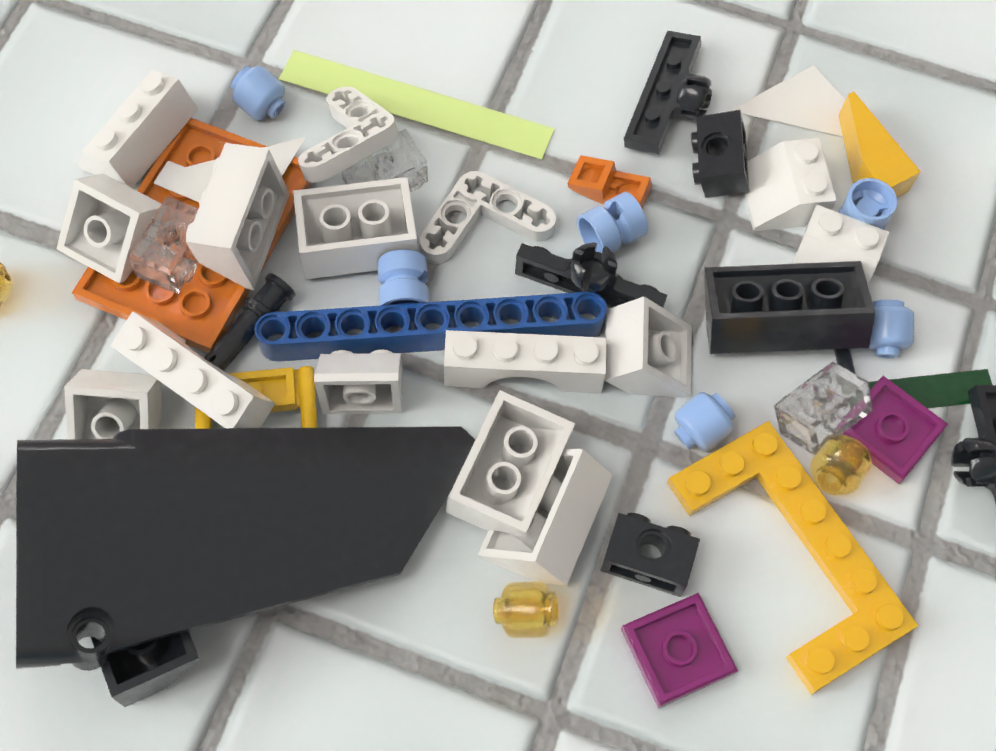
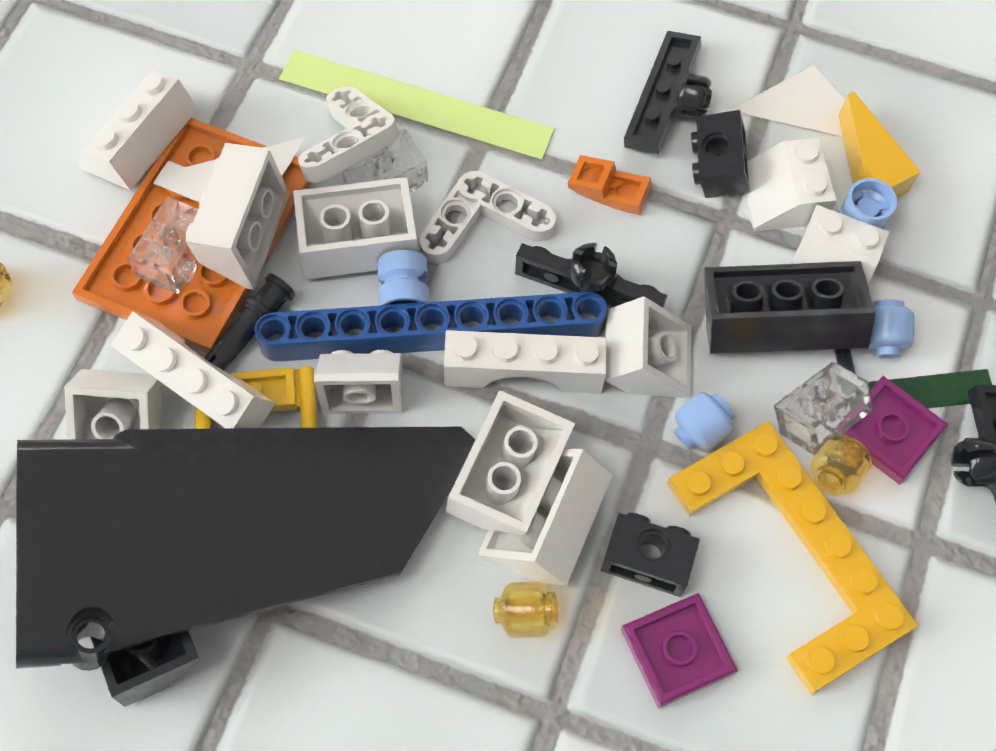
(105, 224): white slope -> none
(258, 92): light blue head -> none
(616, 223): light blue wheel -> none

